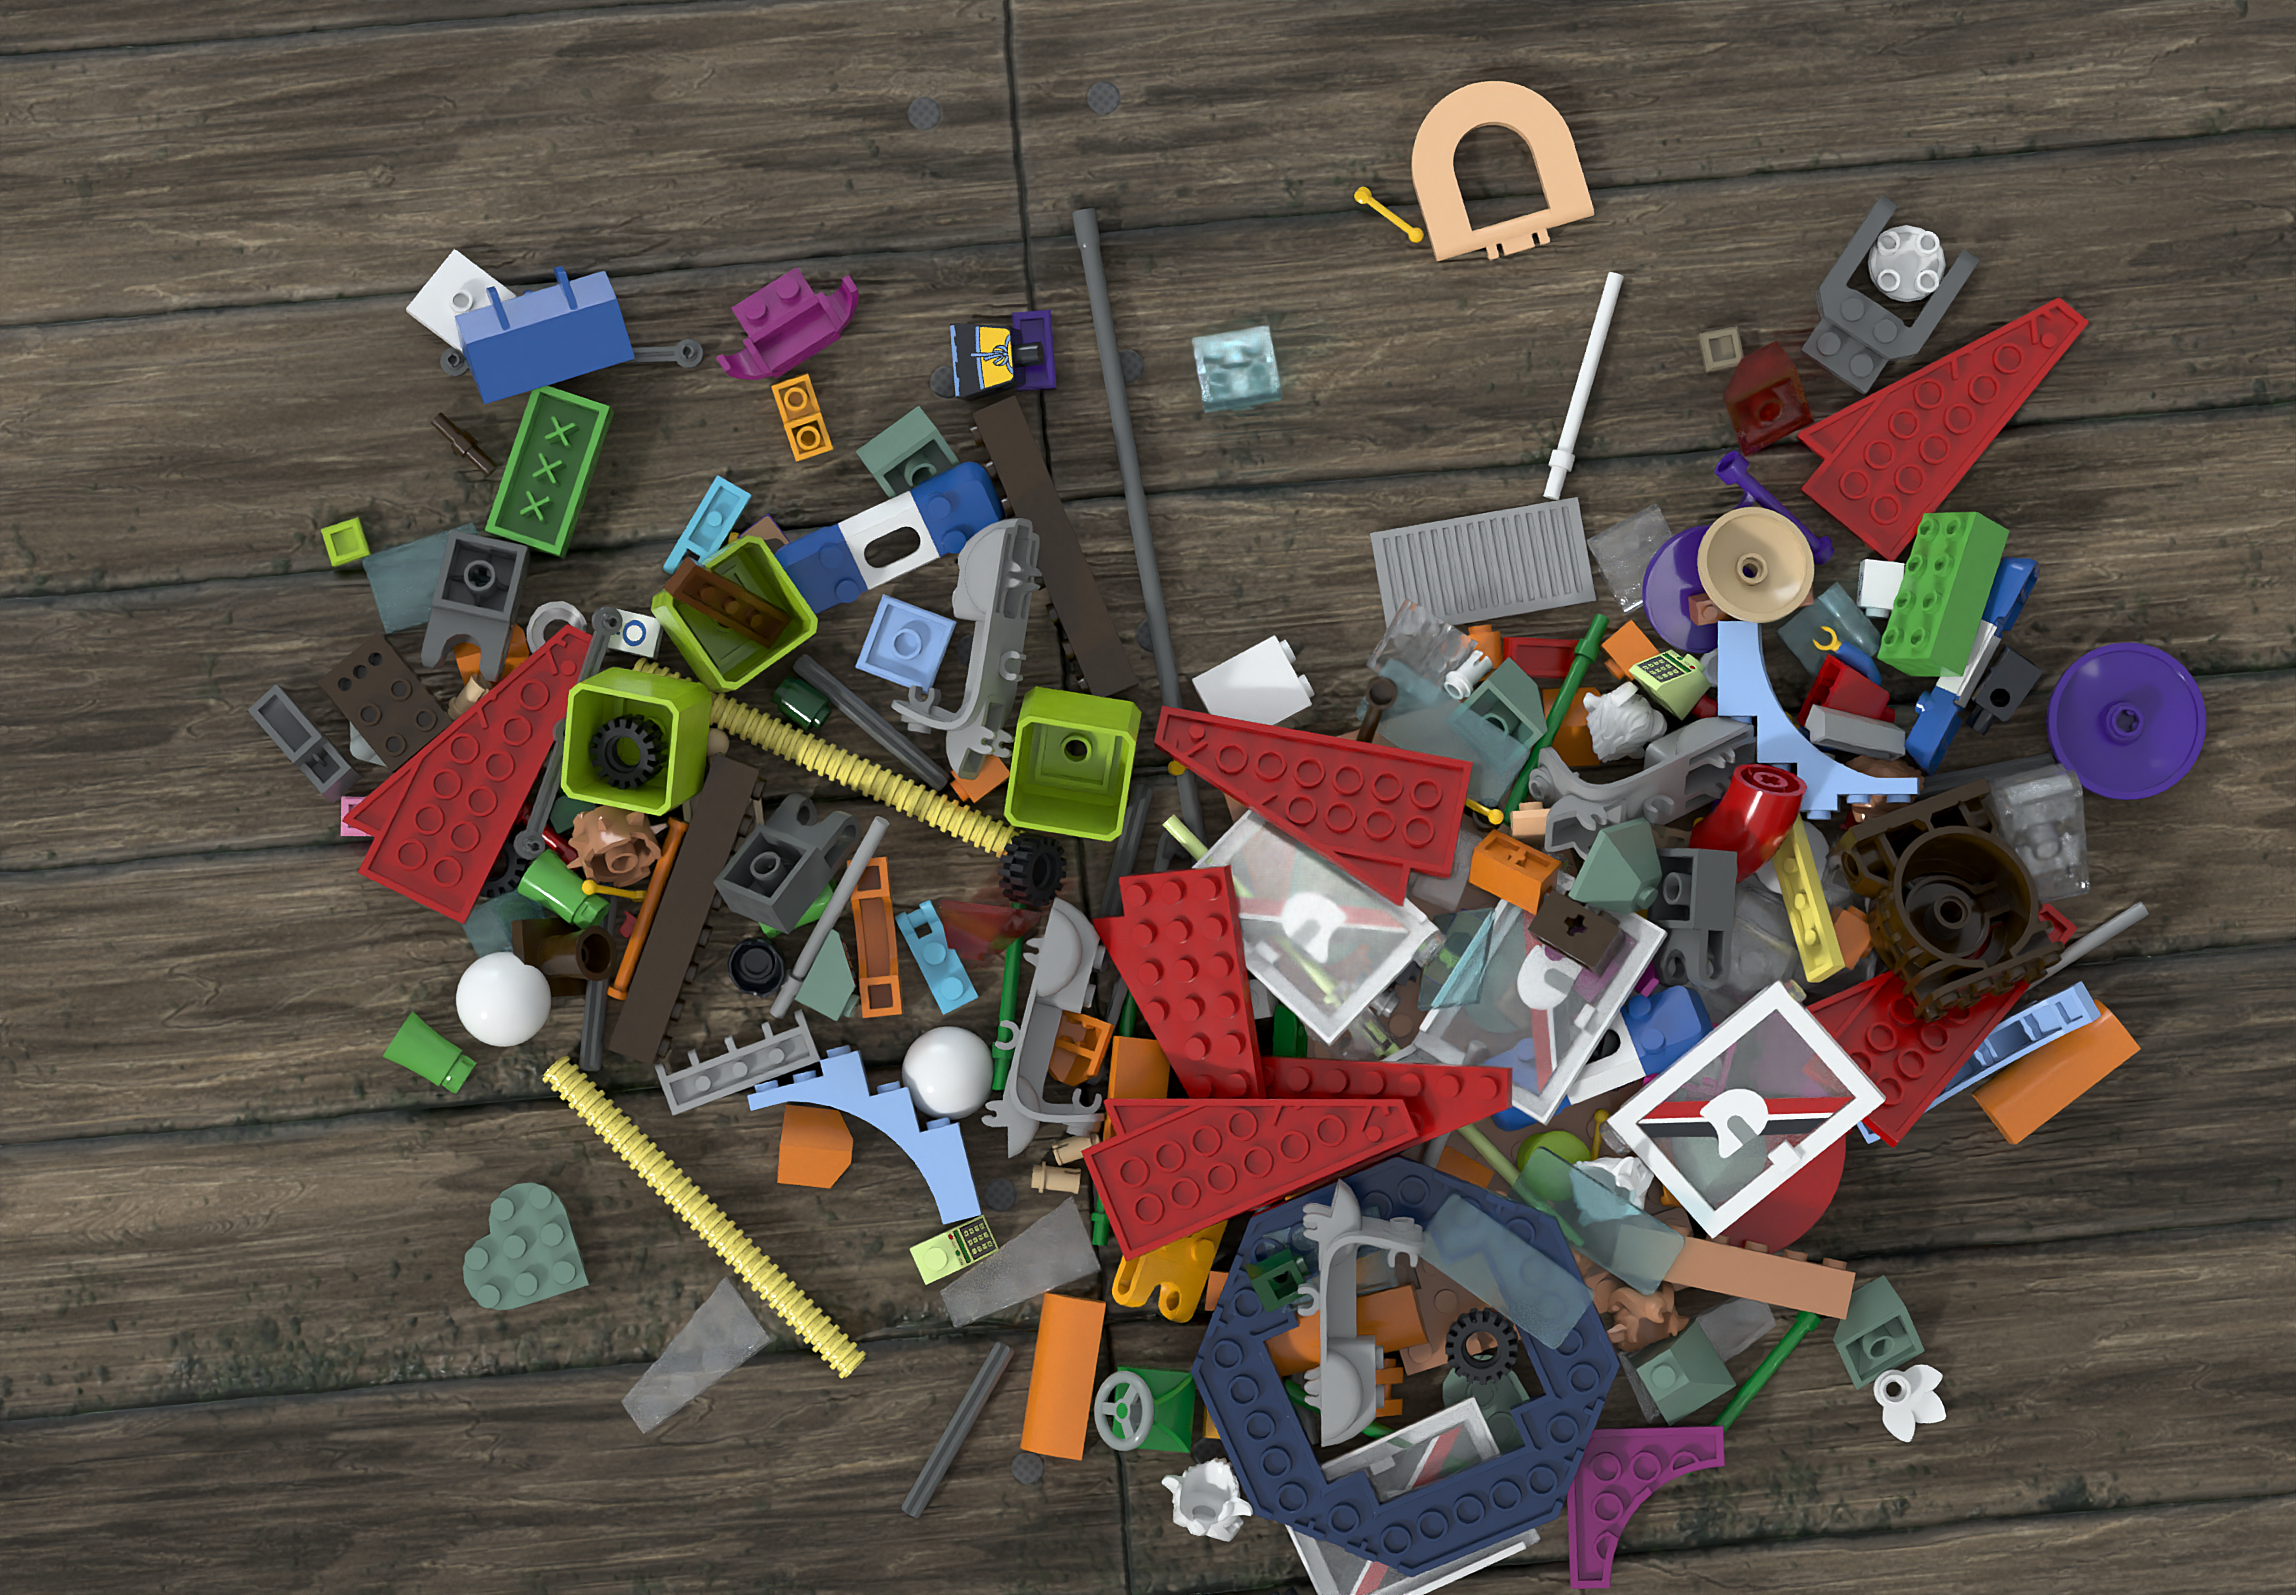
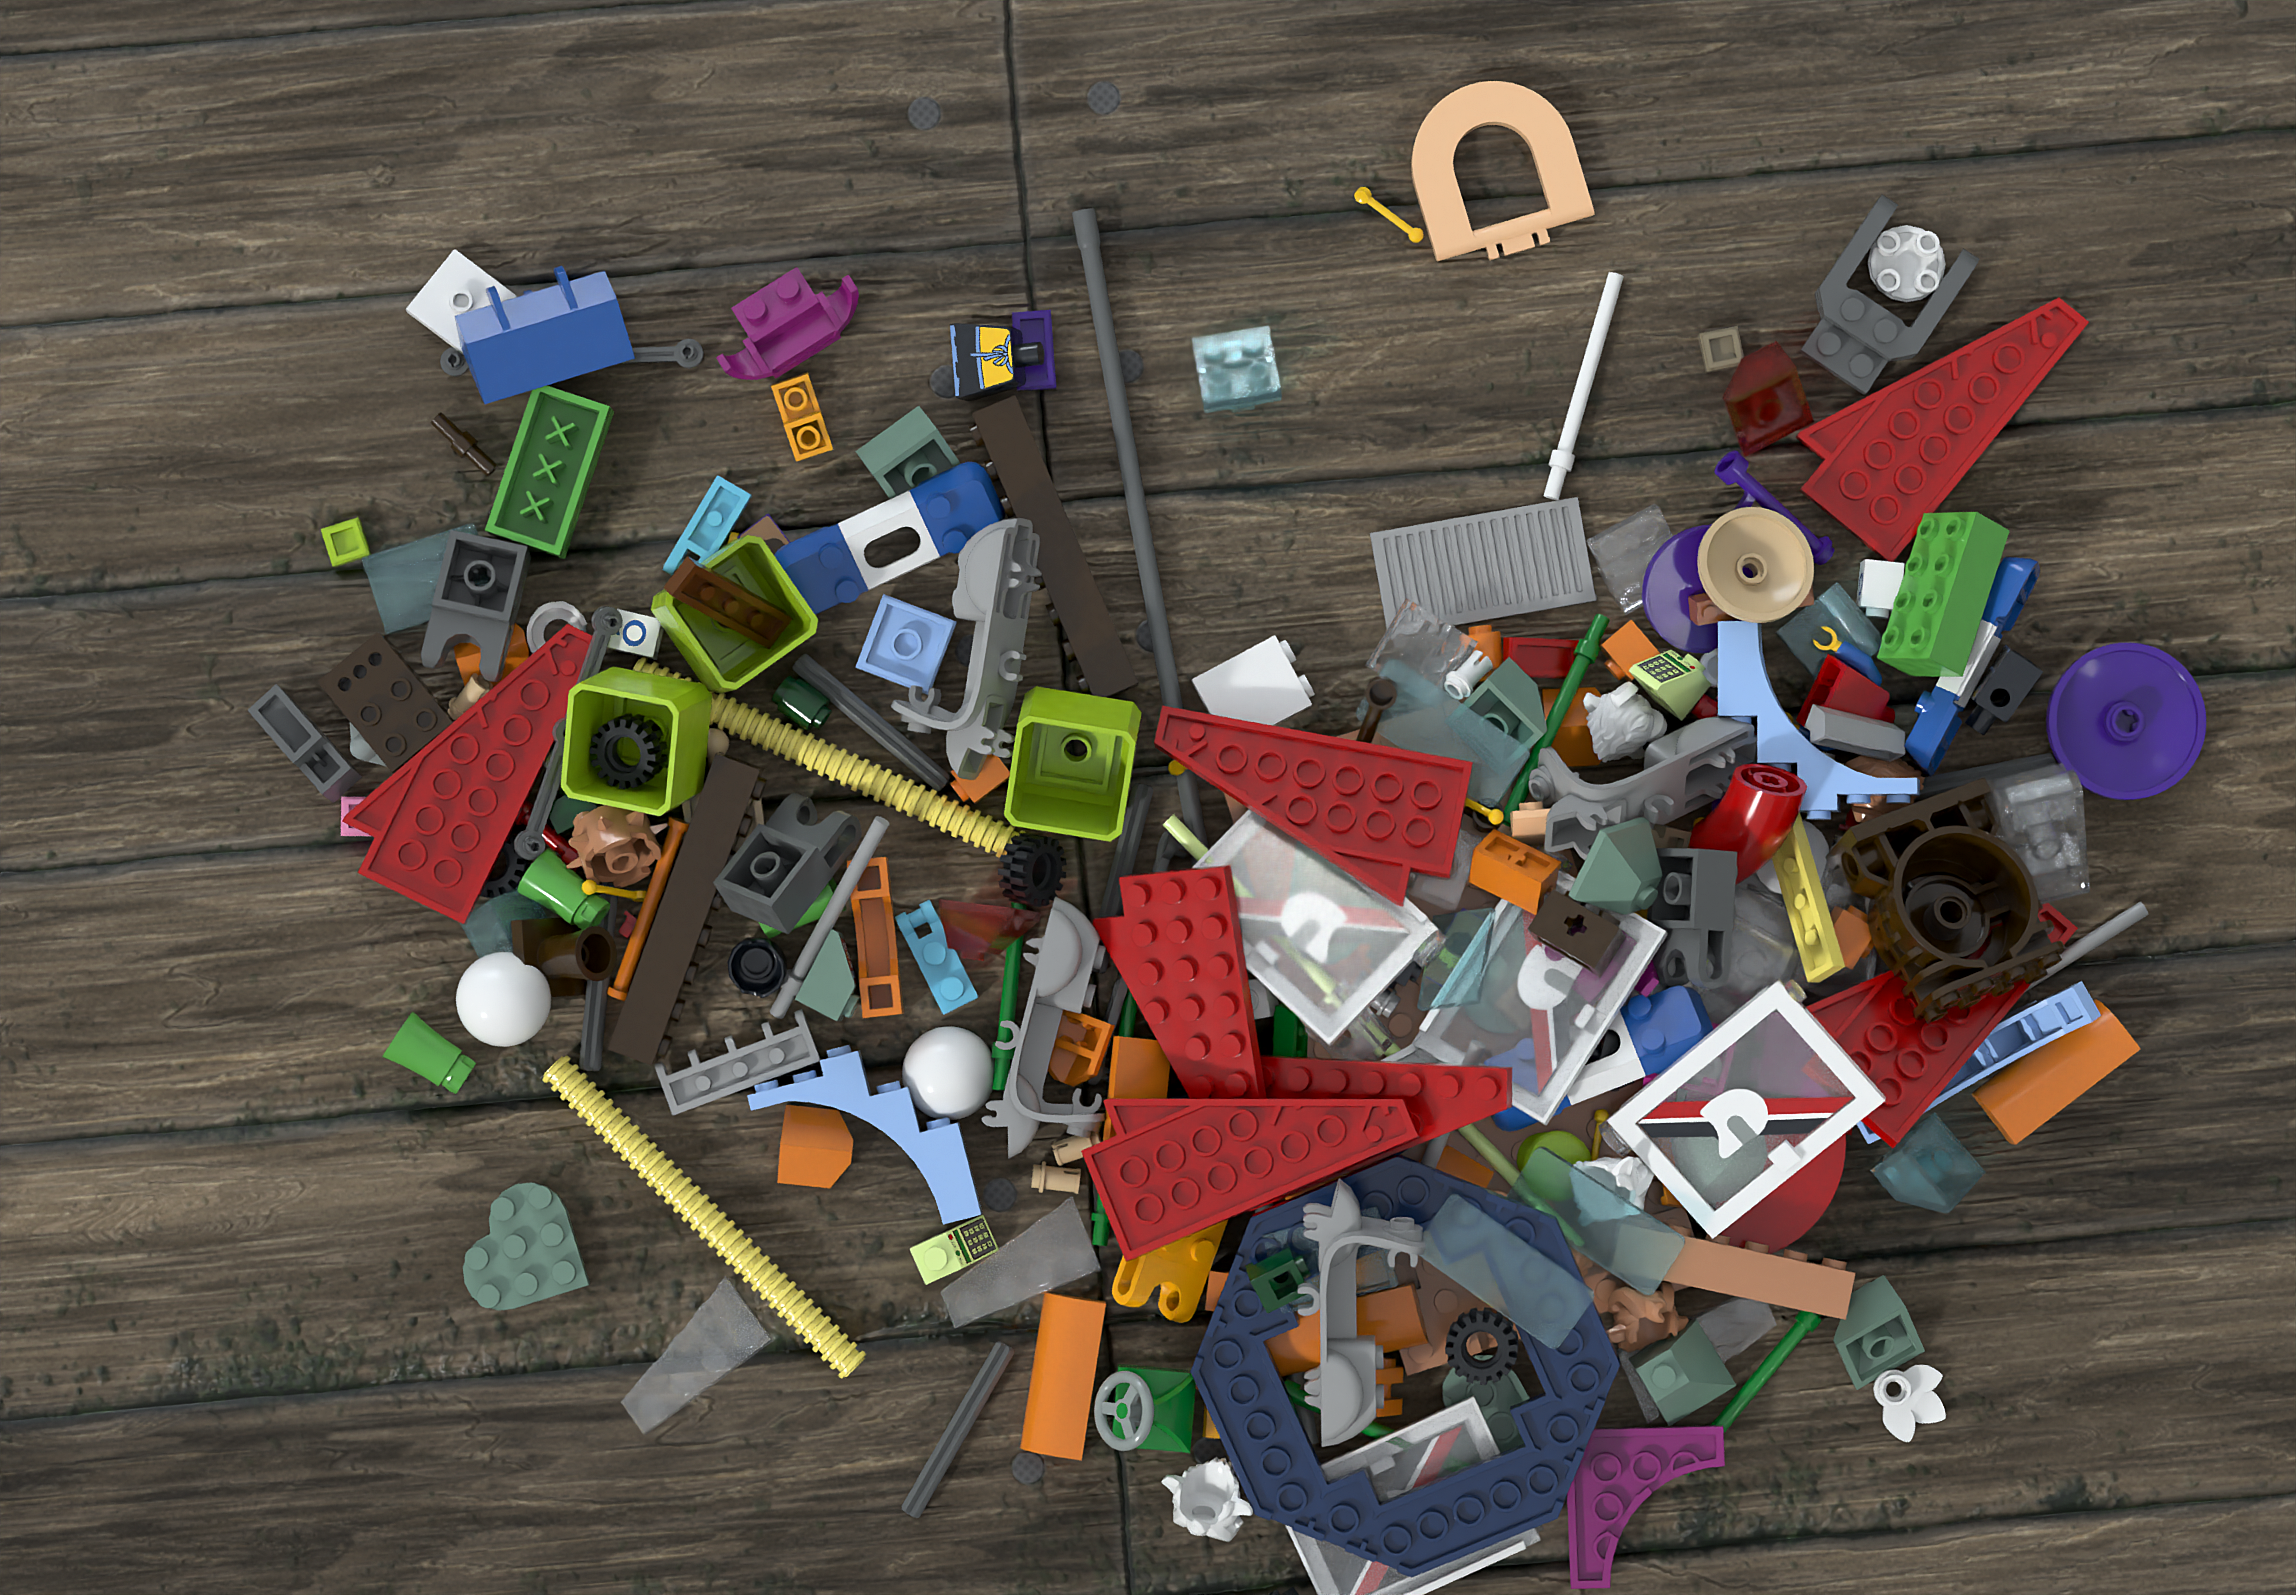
(1929, 1168): none -> clear light blue slope

